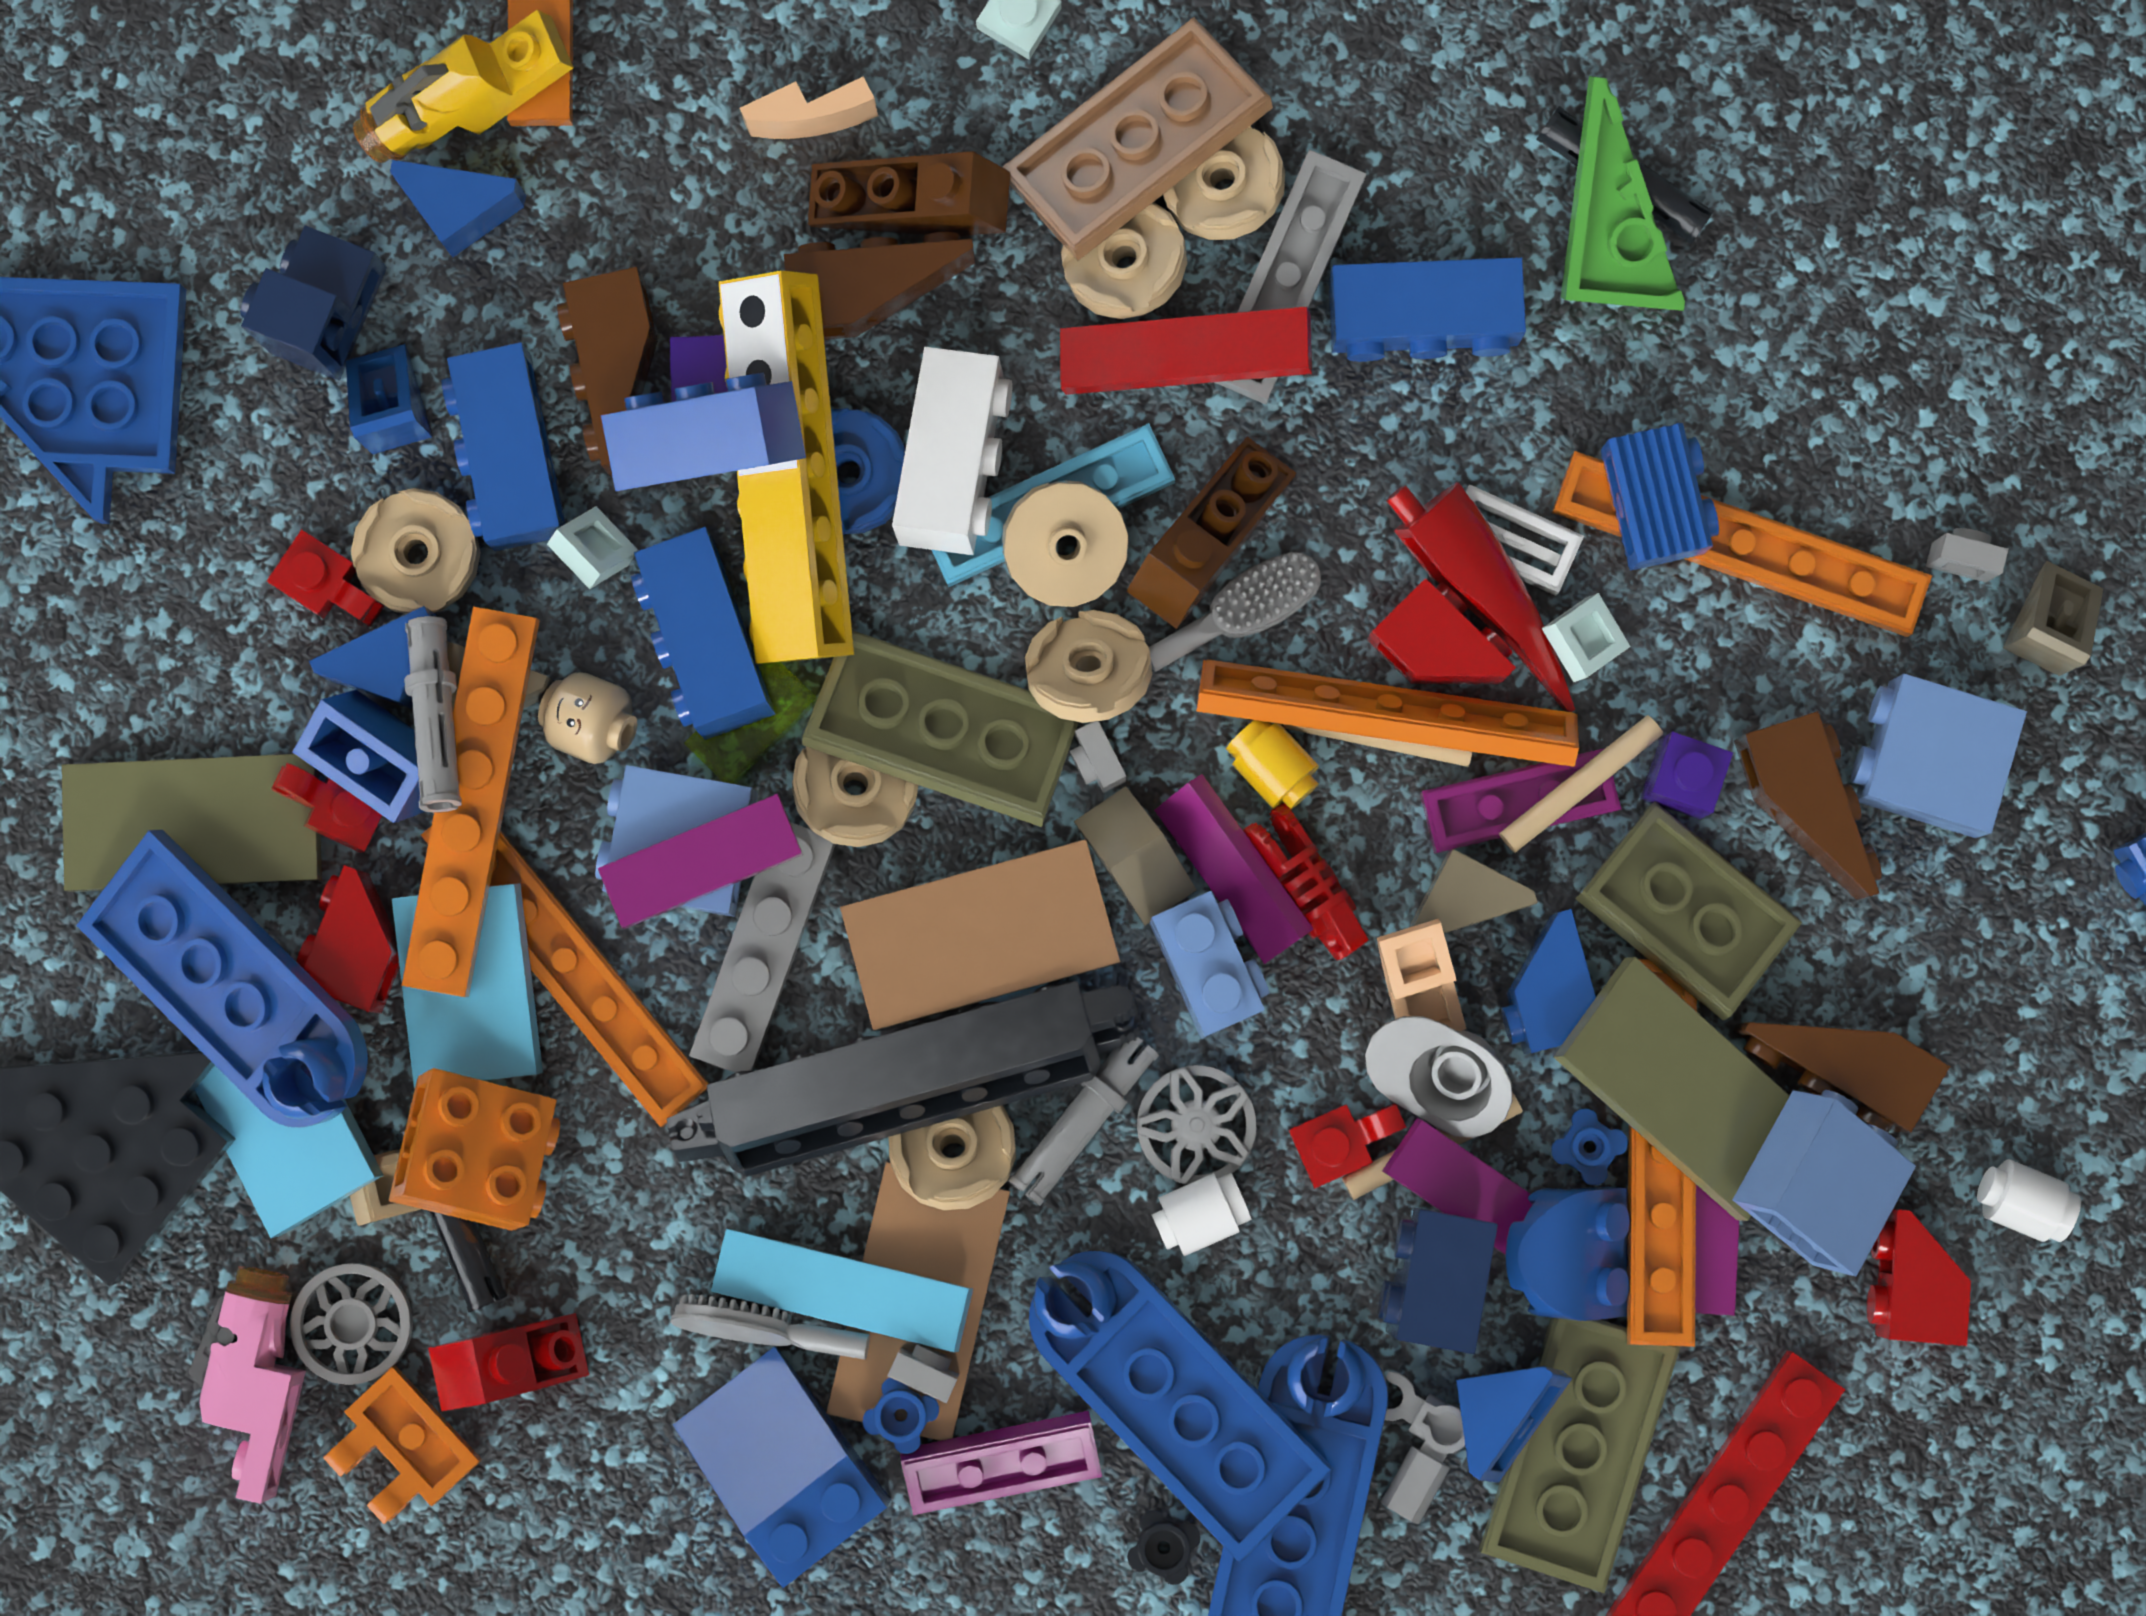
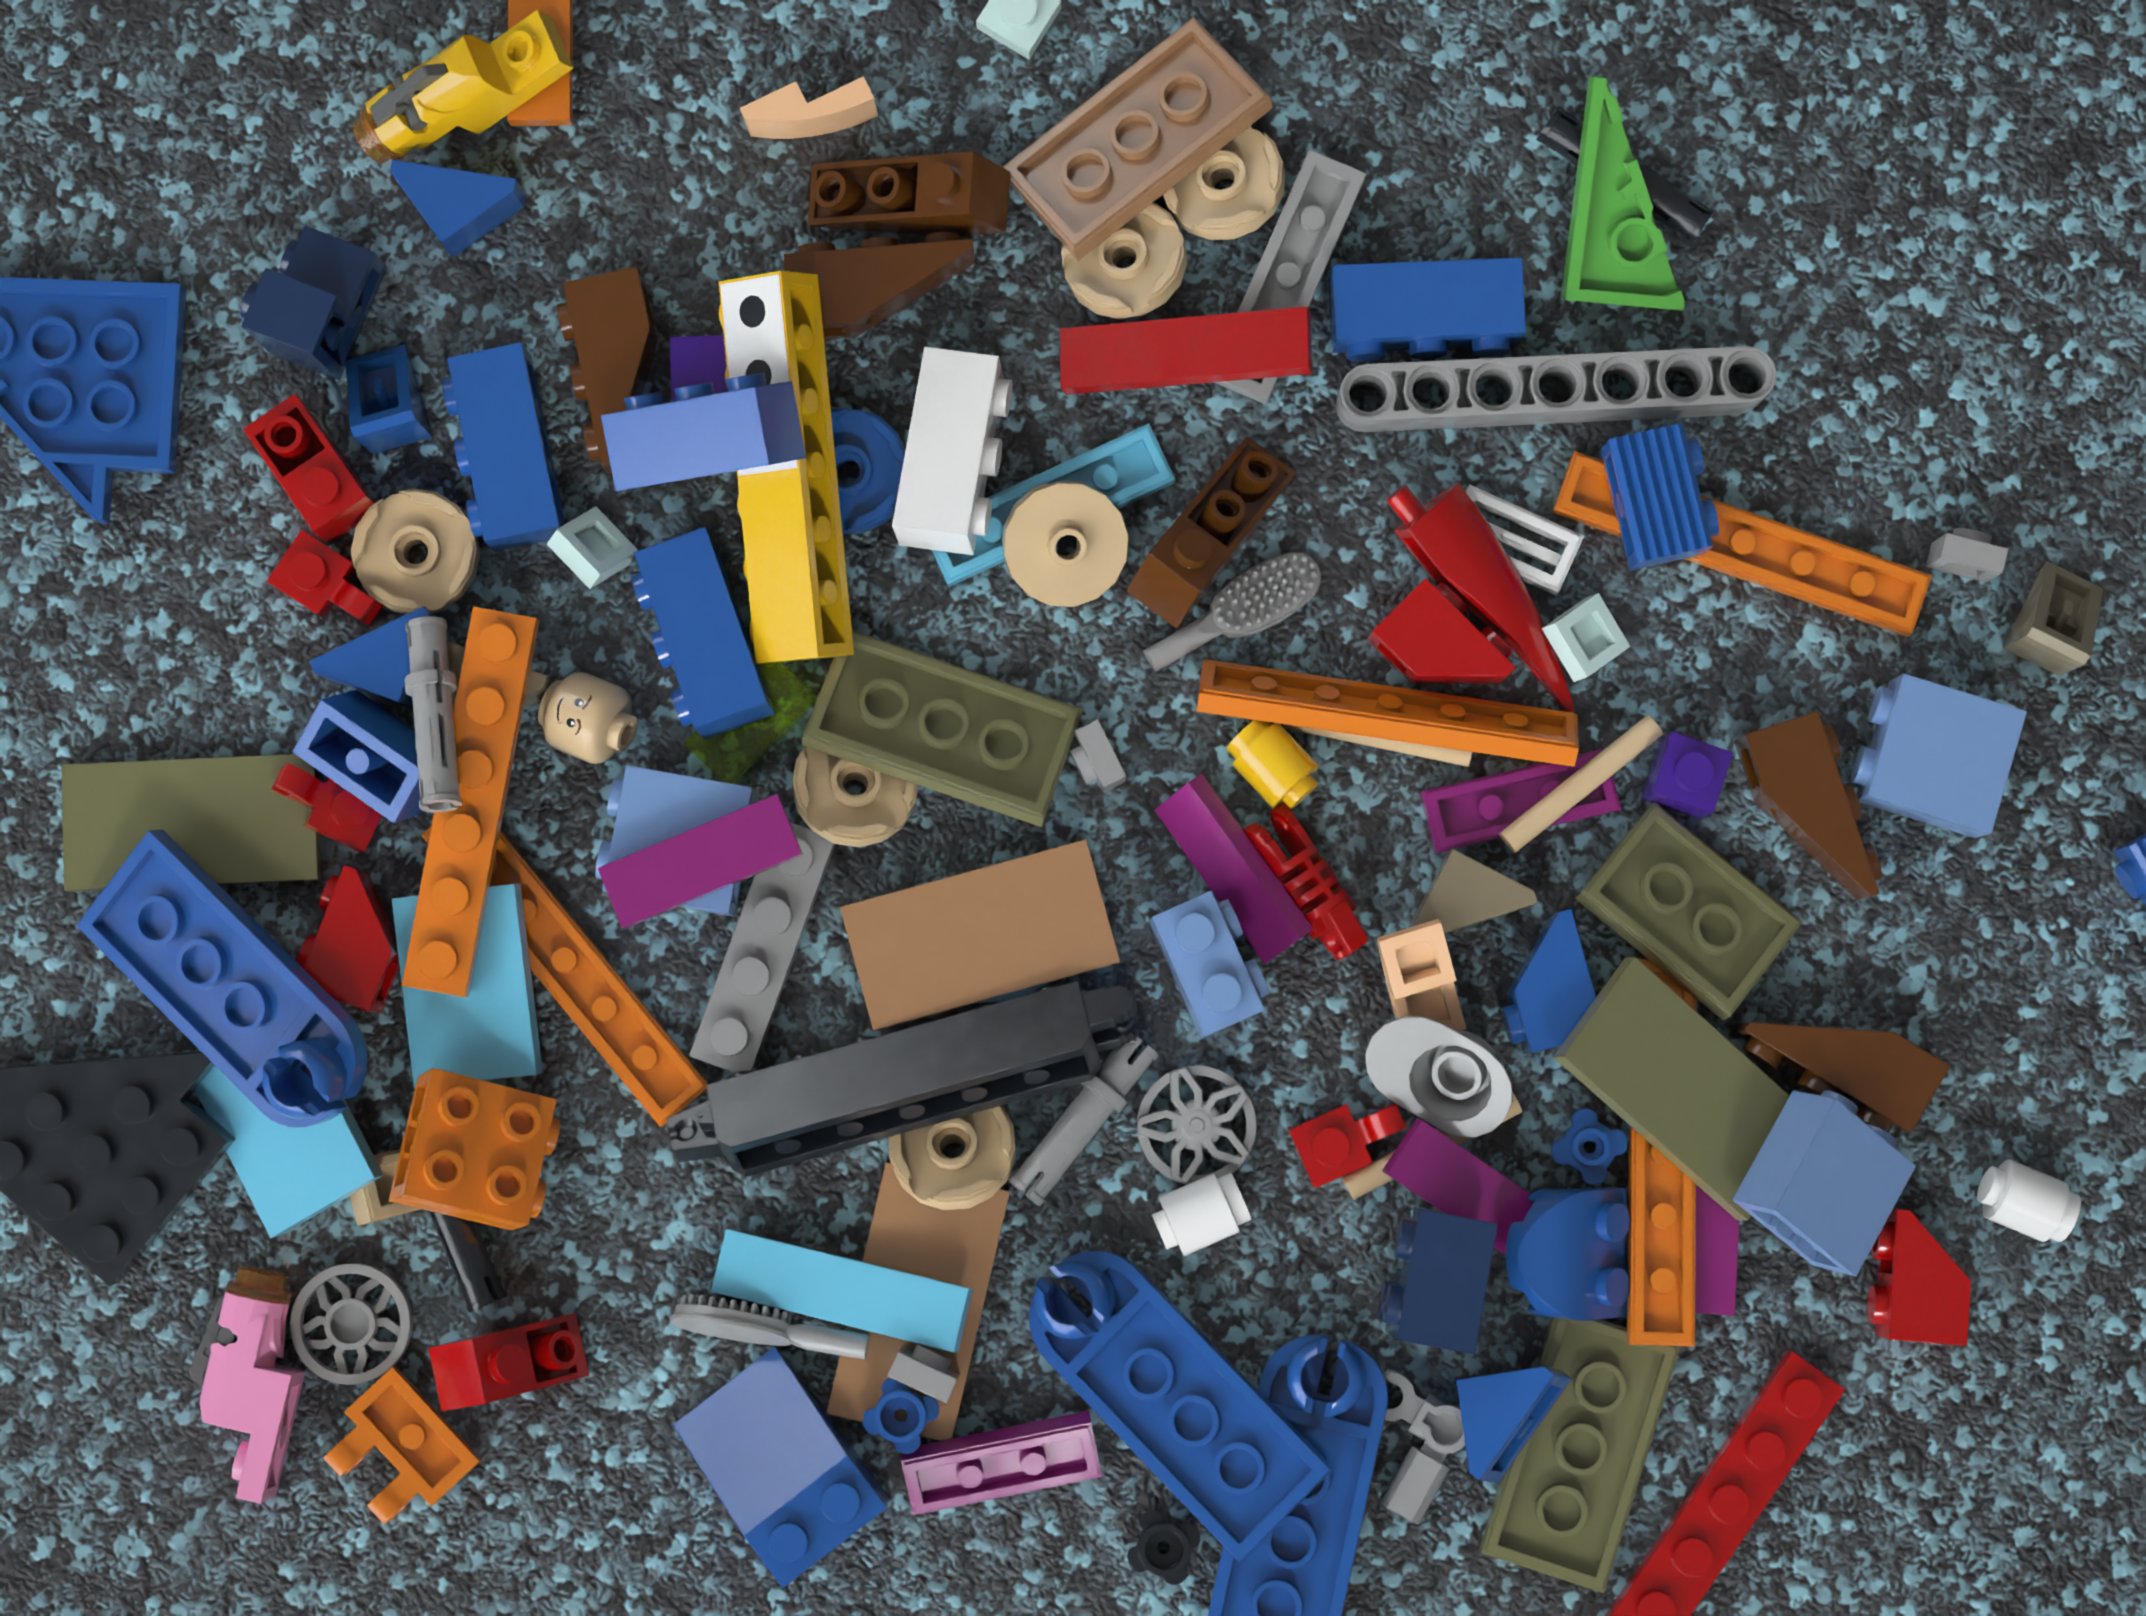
(310, 469): none -> red slope
(1094, 643): tan plate -> none
(1135, 855): dark tan slope -> none
(1580, 372): none -> light grey beam

